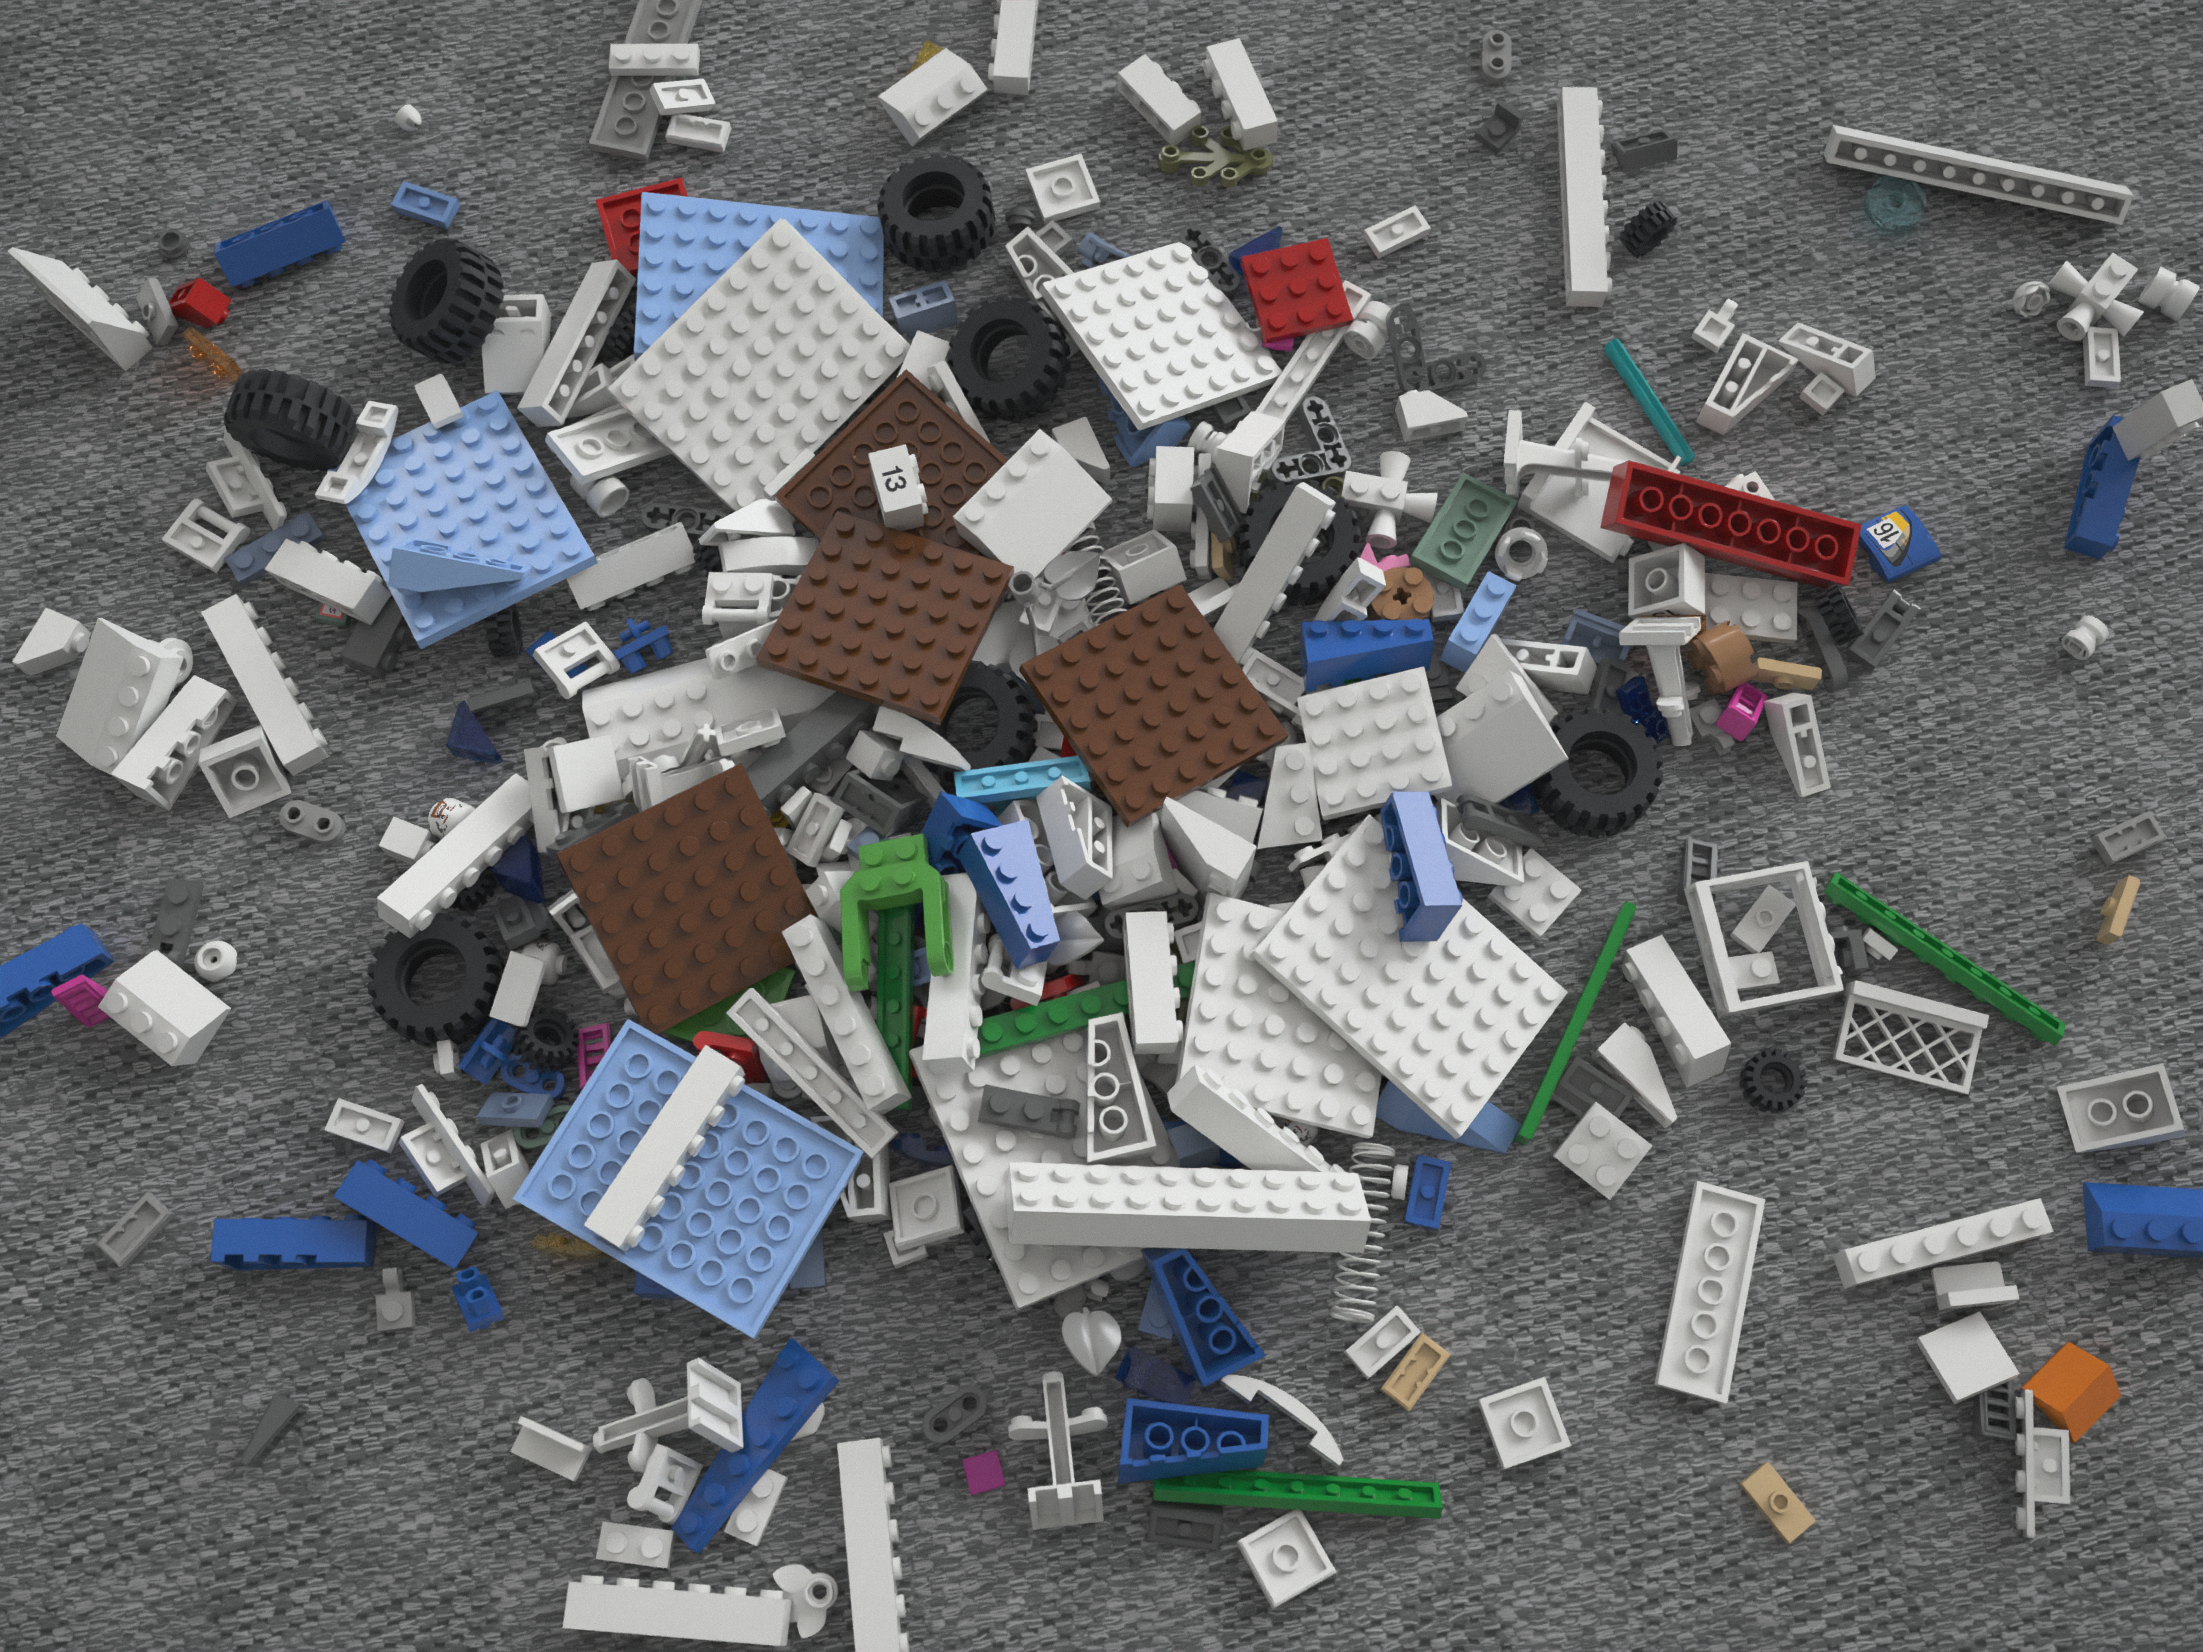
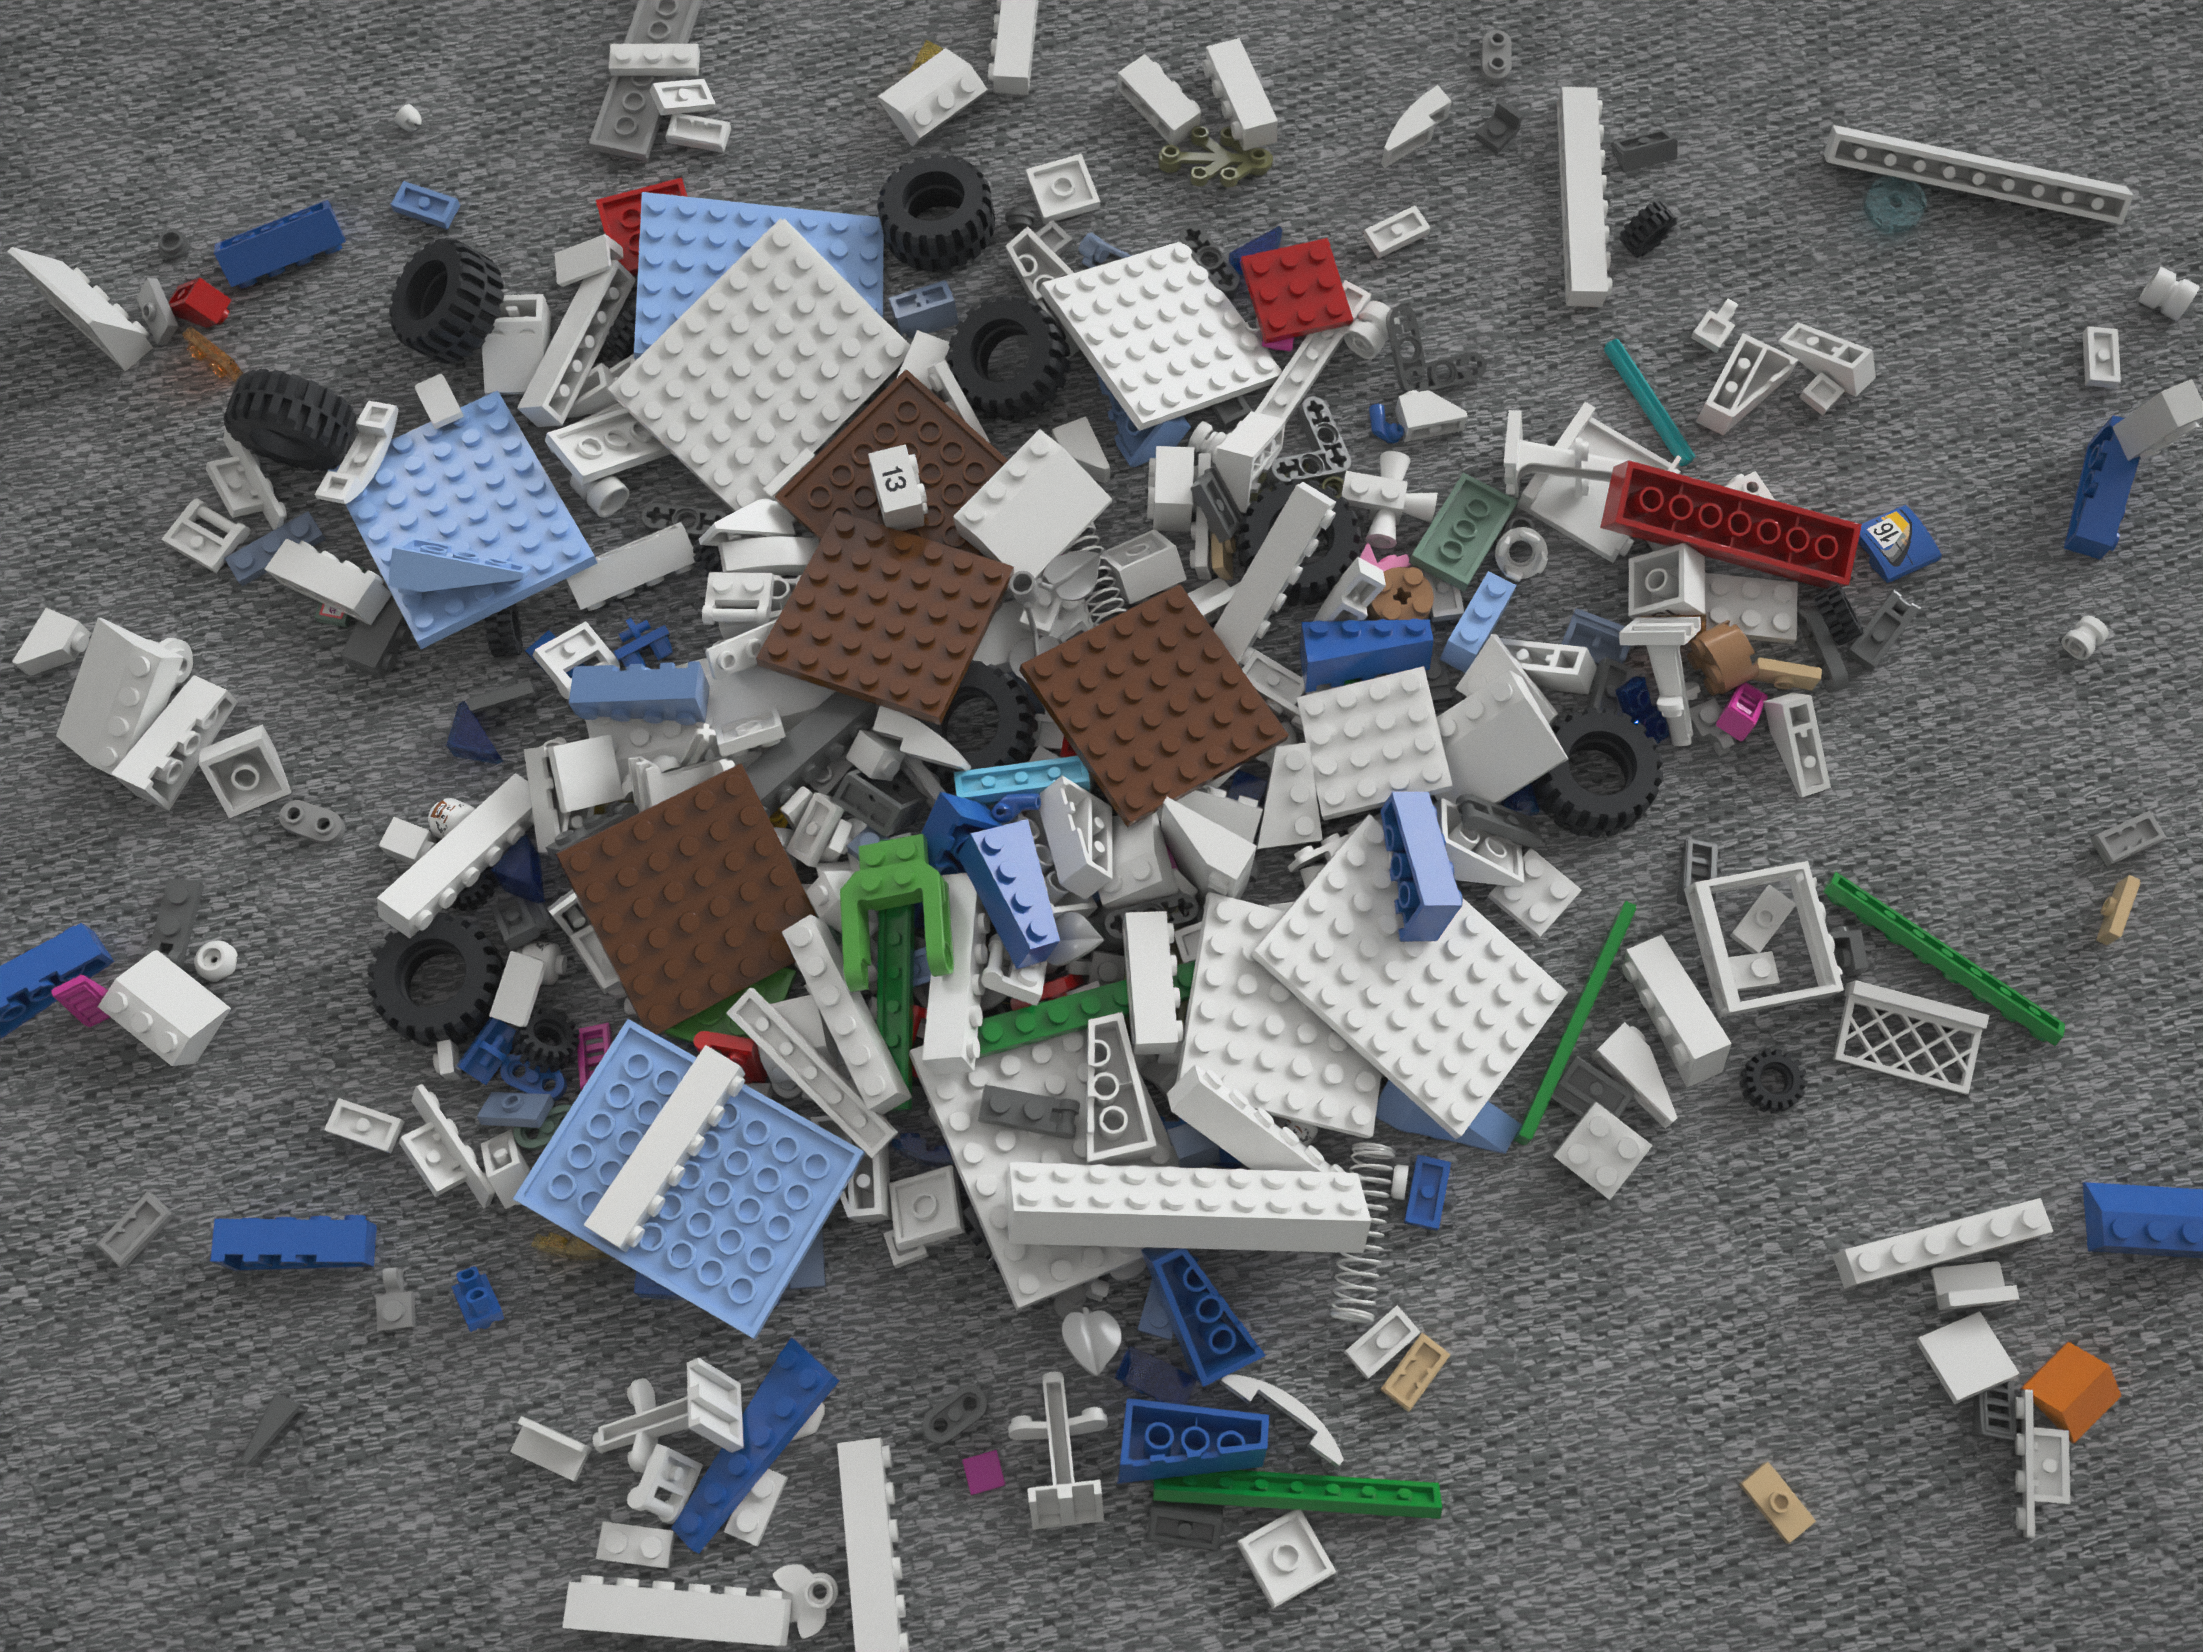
(265, 684): white brick -> none
(406, 1214): blue wedge -> none
(586, 259): none -> white panel
(641, 693): none -> medium blue wedge
(1013, 804): none -> blue arm
(1387, 432): none -> blue arm
(1416, 125): none -> white slope
(1523, 1423): white plate -> none
(1710, 1293): white plate -> none
(1877, 945): white plate -> none
(2031, 298): white plate -> none
(2095, 298): white brick -> none
(2121, 1110): white slope -> none

